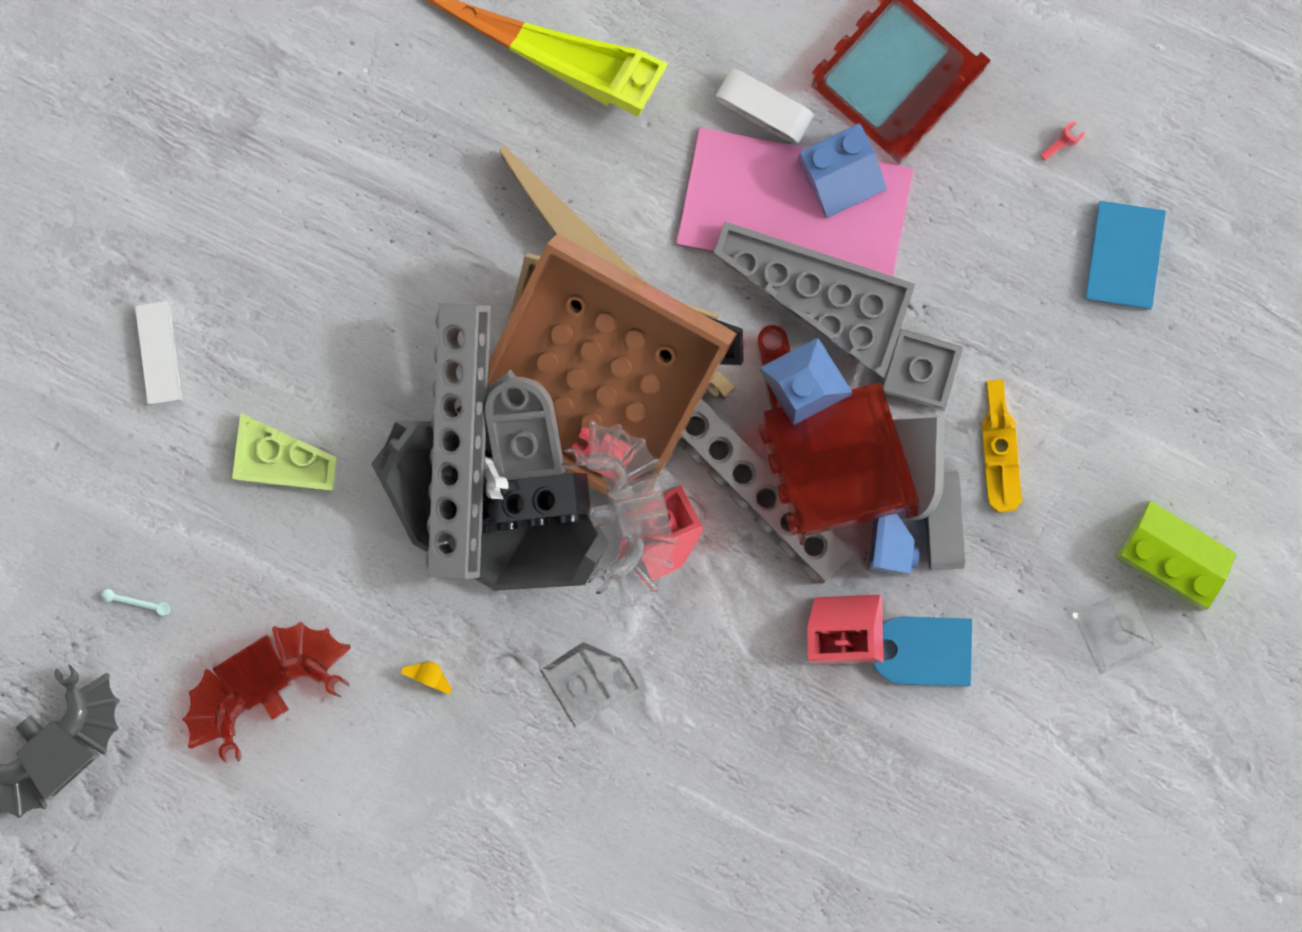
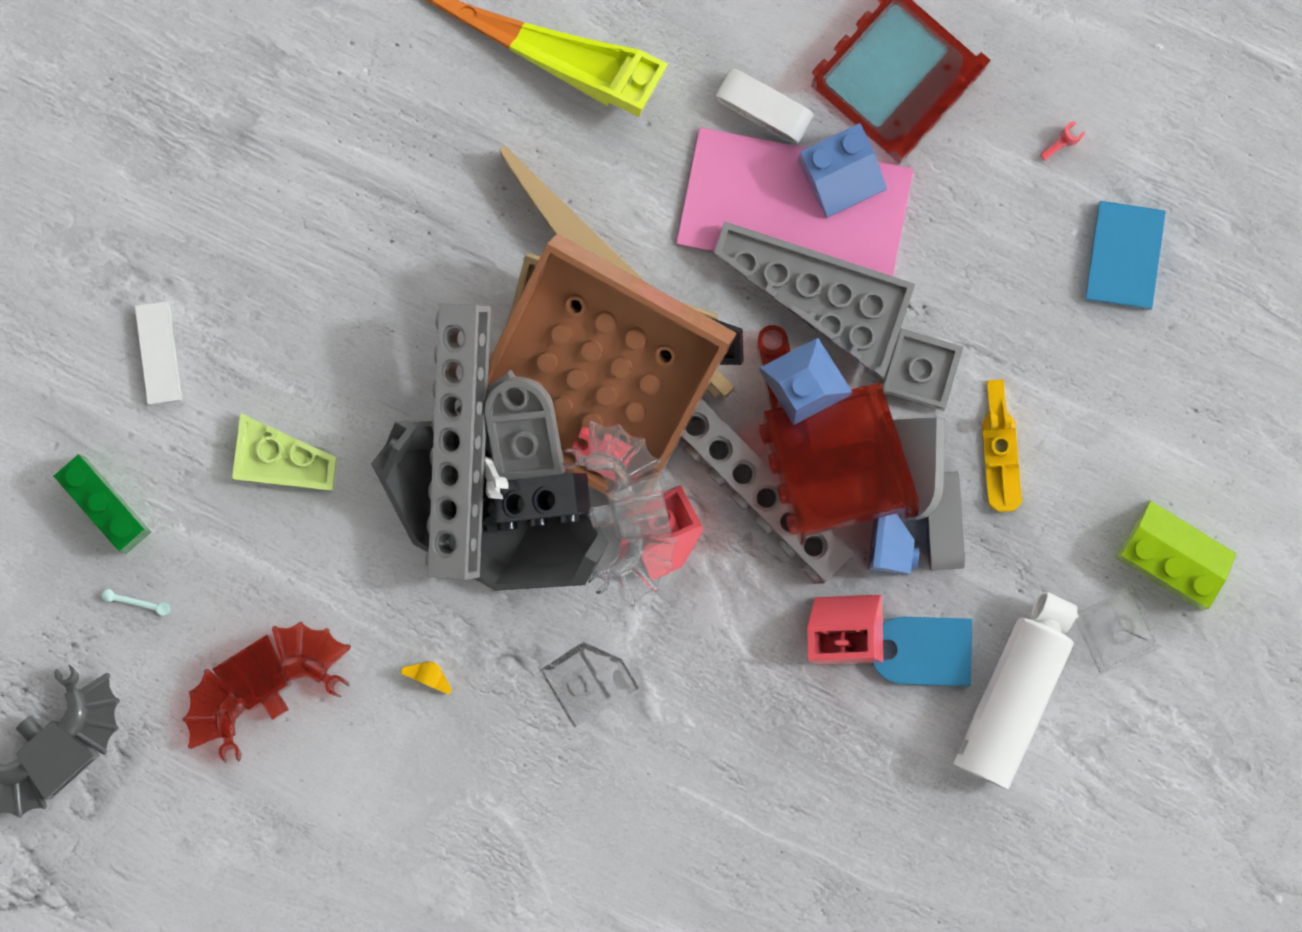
(102, 504): none -> green brick
(1018, 692): none -> white piece

